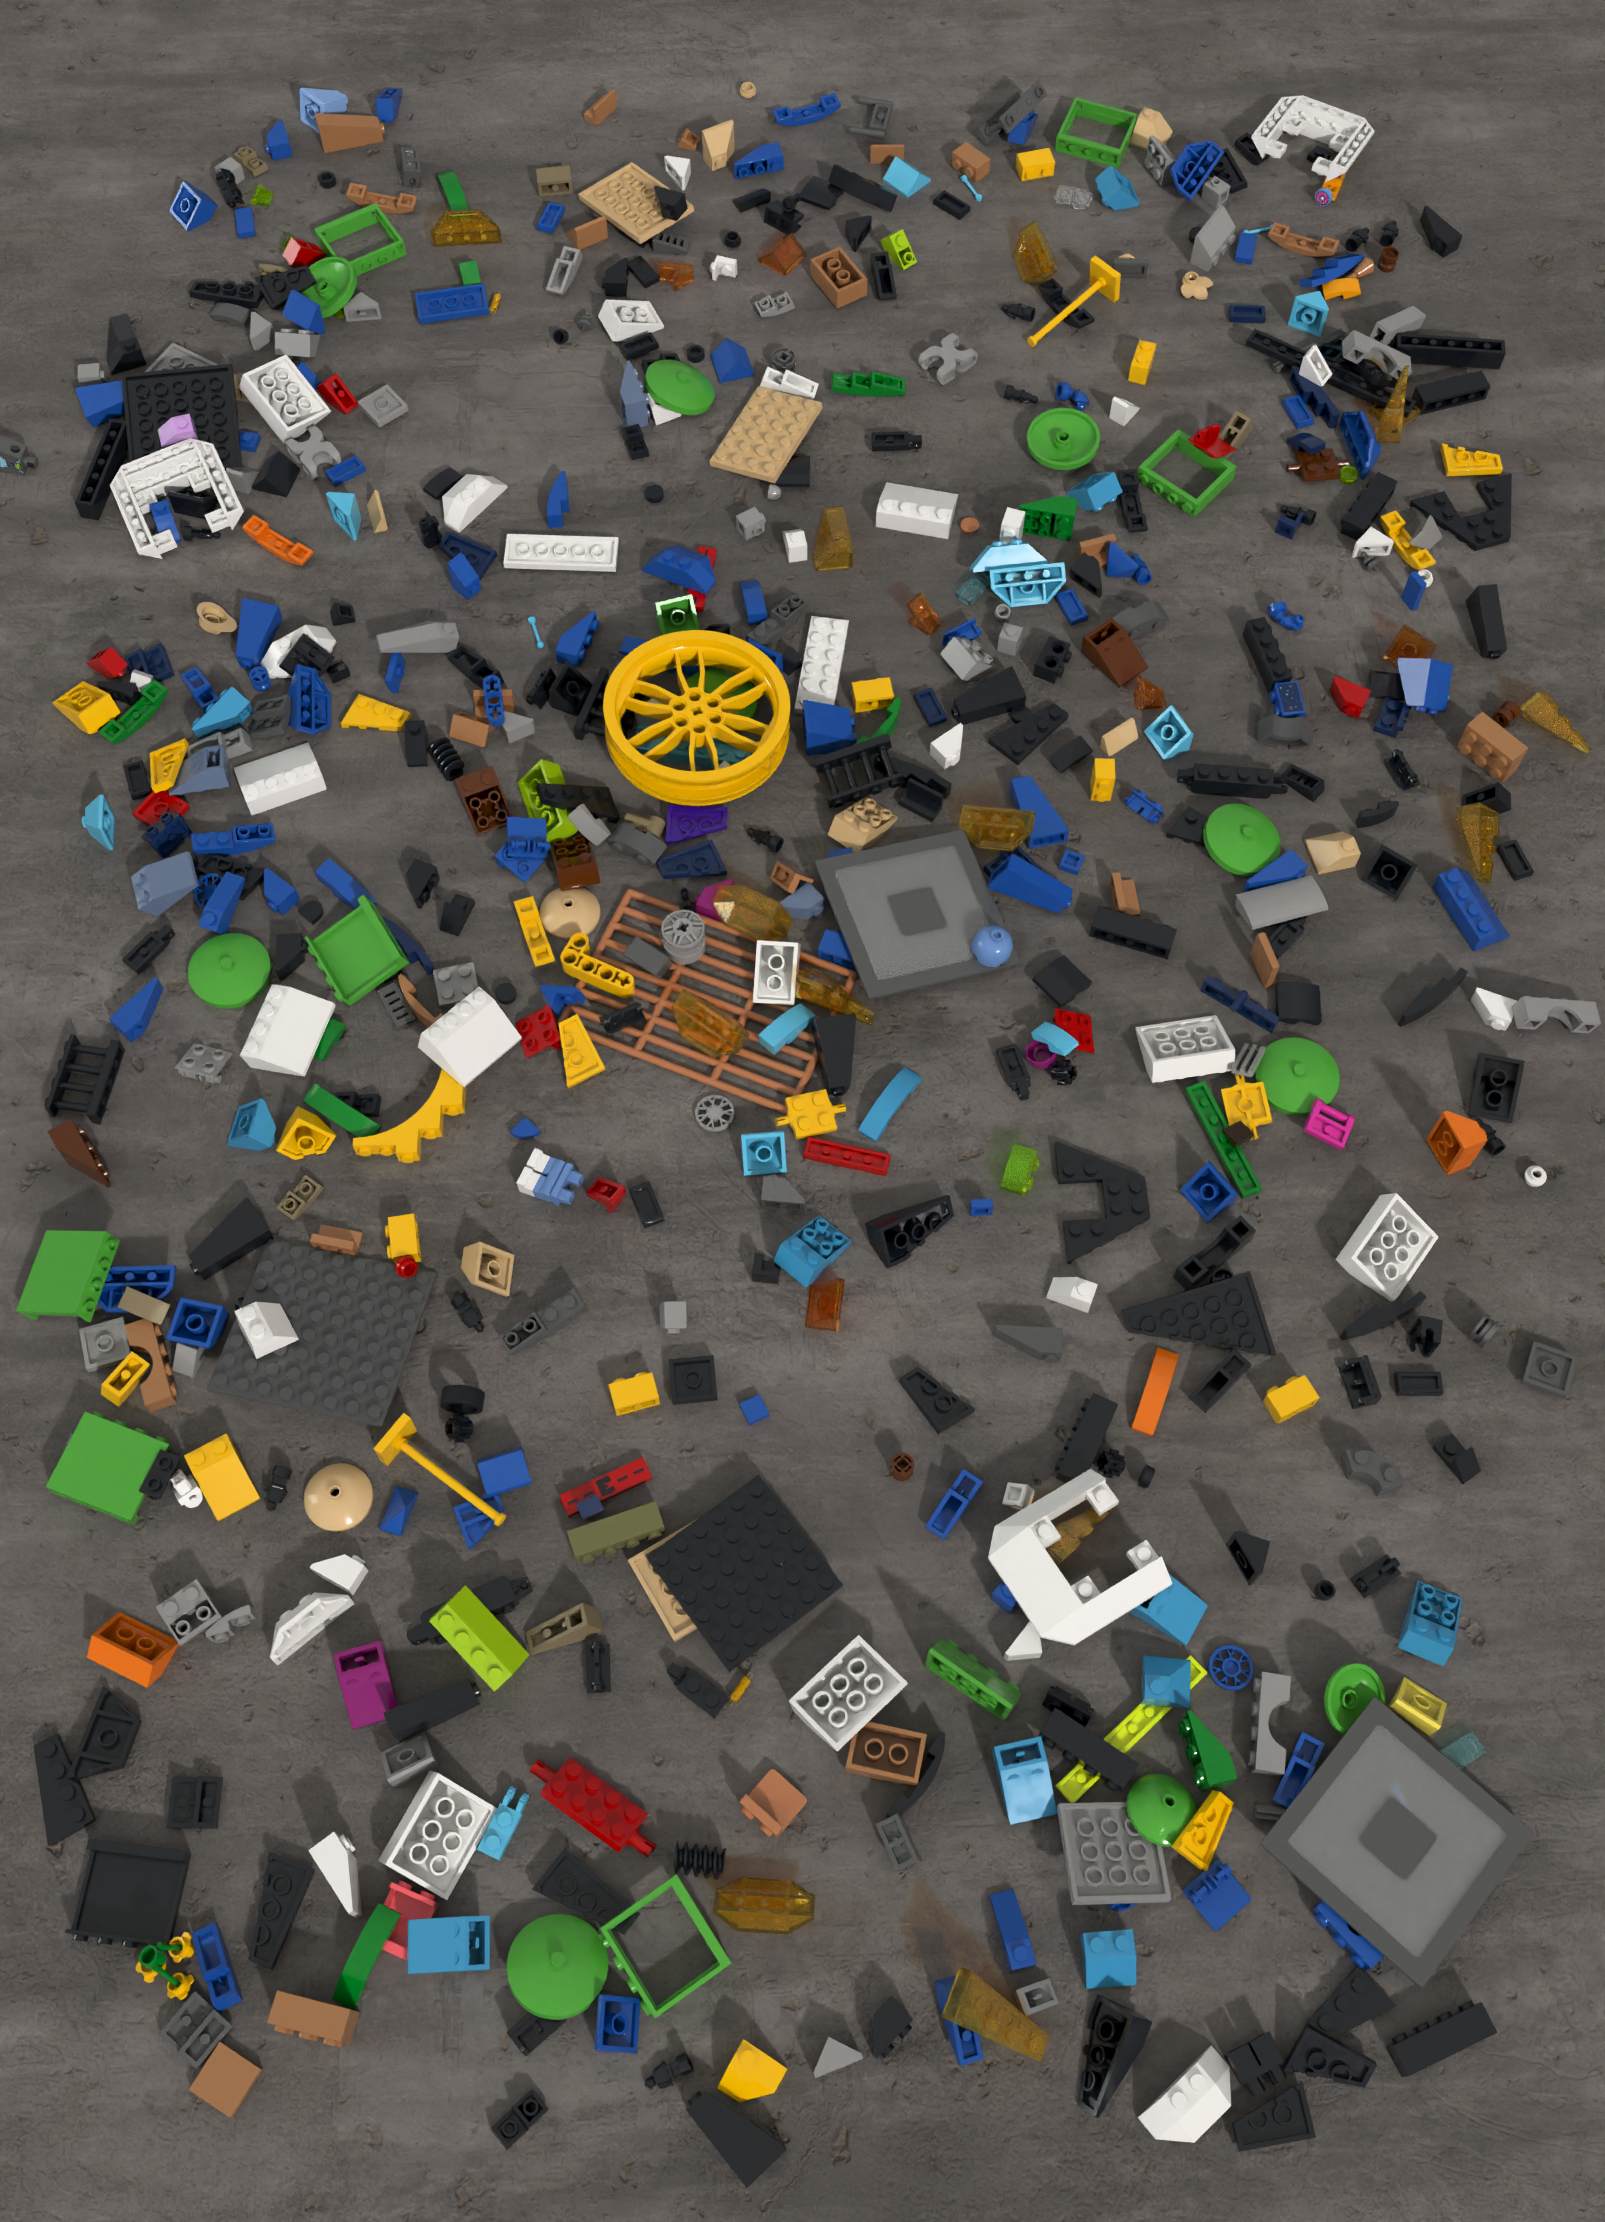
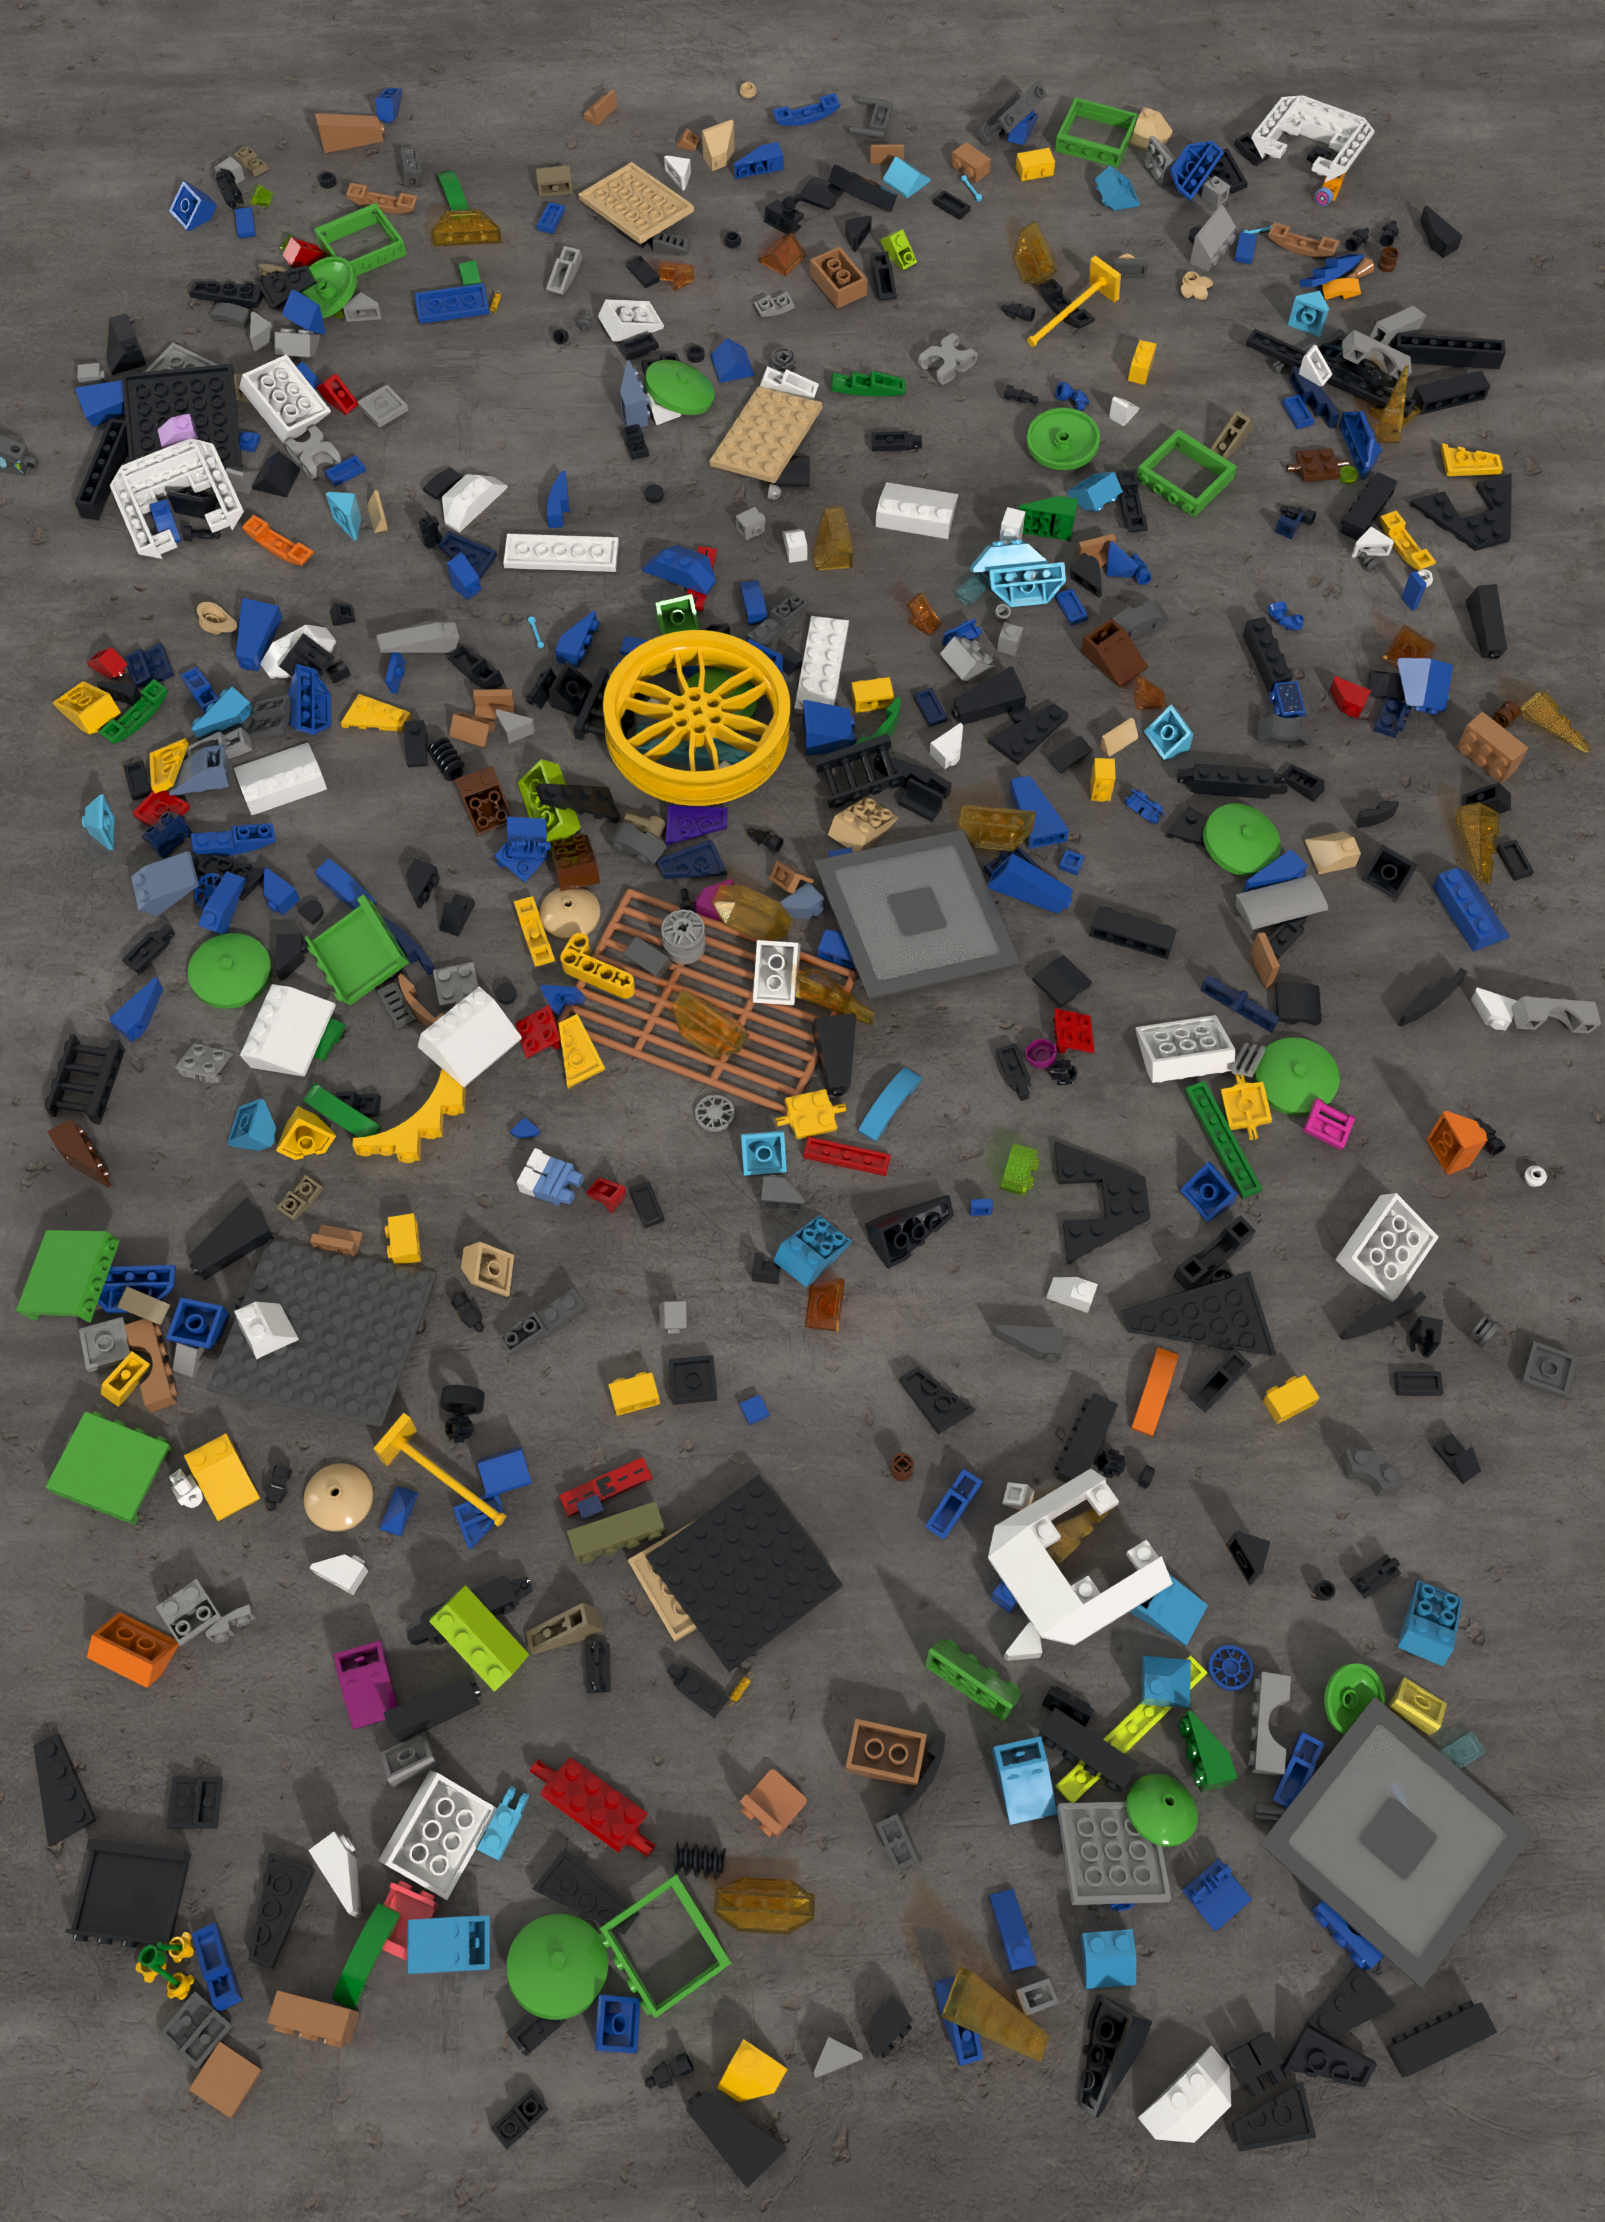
(106, 1738): black wing -> none
(140, 679): white slope -> none
(160, 1474): black hinge -> none
(260, 673): blue wheel -> none
(278, 142): blue slope -> none
(305, 1622): white wedge -> none
(320, 101): light blue slope -> none
(406, 1266): red plate -> none
(488, 694): blue beam -> none
(589, 233): medium nougat slope -> none
(592, 829): light grey slope -> none
(616, 279): black slope -> none
(622, 1018): black hinge -> none
(670, 203): black slope -> none
(723, 266): white bracket -> none
(752, 200): black slope -> none
(785, 1028): medium azure slope -> none
(847, 1693): white slope -> none
(969, 525): nougat piece -> none
(992, 945): medium blue cylinder -> none
(1052, 660): black brick -> none
(1056, 1038): medium azure slope -> none
(1074, 196): clear slope -> none
(1124, 895): medium nougat panel -> none
(1204, 1830): yellow wing -> none
(1208, 441): red hinge -> none
(1237, 1134): dark brown slope -> none
(1247, 313): dark blue tile -> none
(1306, 441): dark blue slope -> none
(1360, 1382): black hinge -> none
(1402, 771): black hinge -> none
(1426, 534): light grey slope -> none
(1495, 1087): black slope -> none

